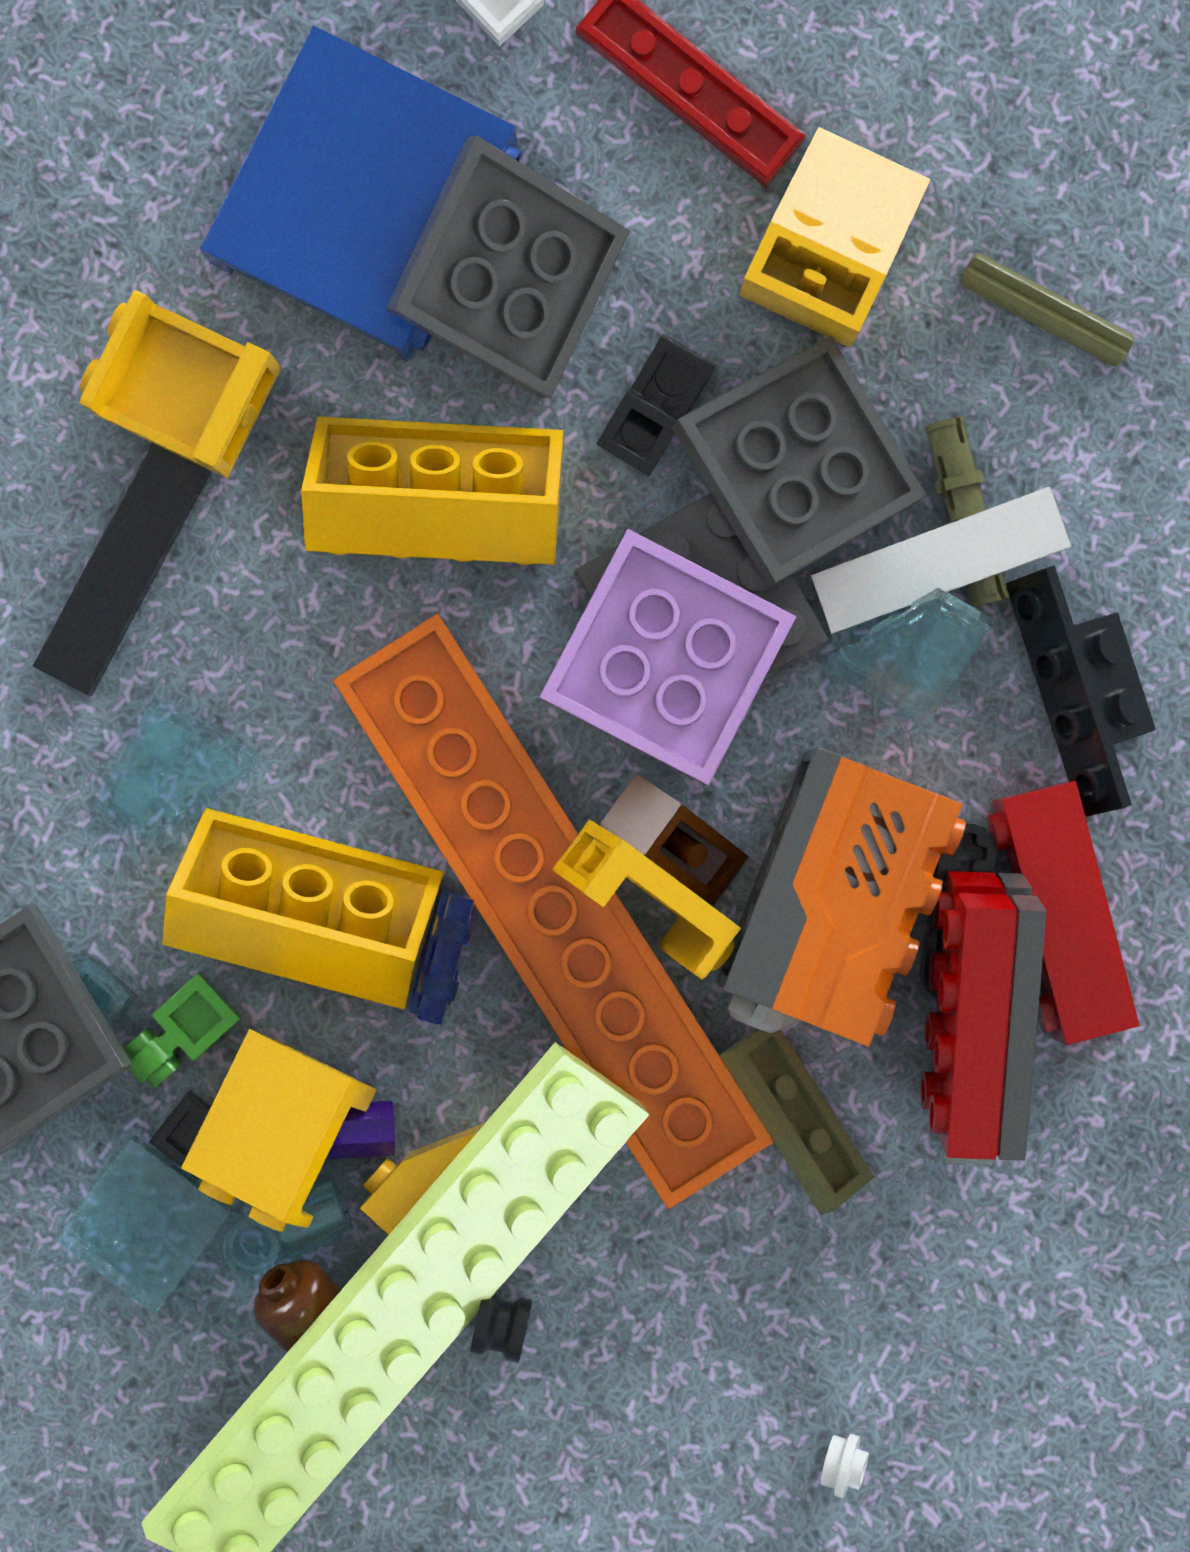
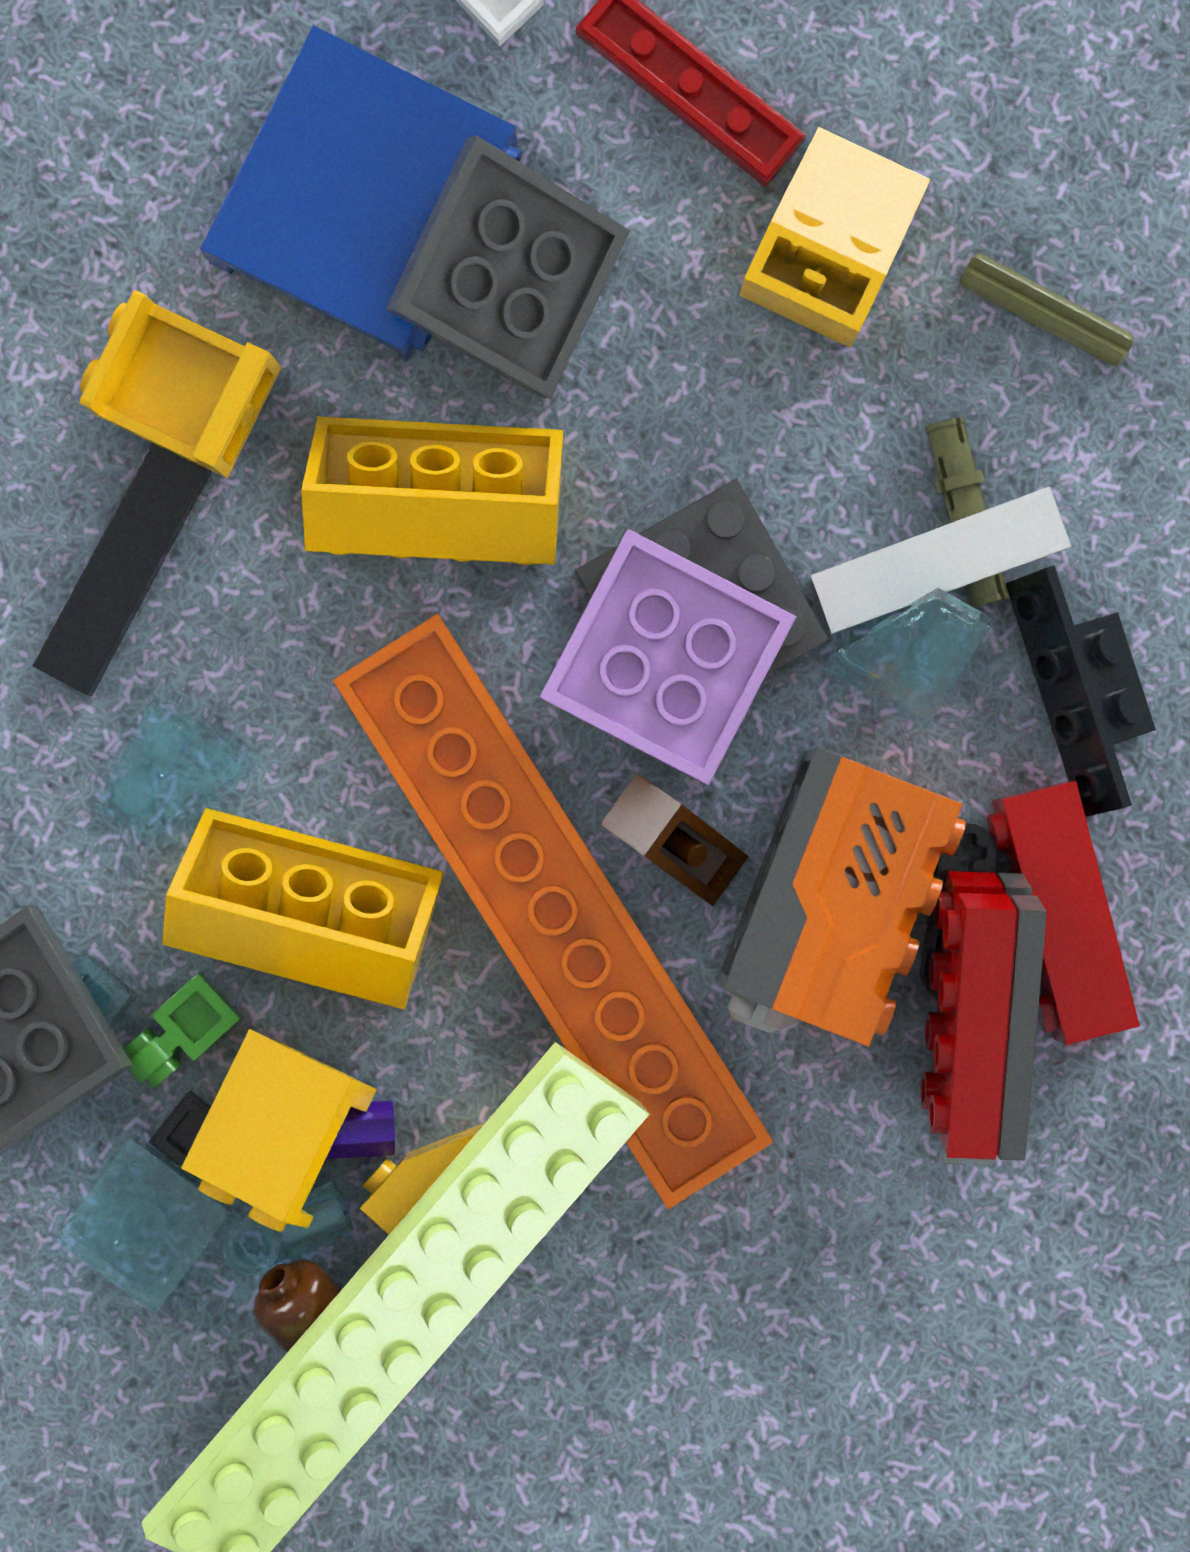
(437, 973): clear blue plate -> none
(501, 1327): black wheel -> none
(599, 864): yellow panel -> none
(657, 398): black slope -> none
(797, 1118): olive plate -> none
(799, 461): dark grey plate -> none
(844, 1465): white plate -> none

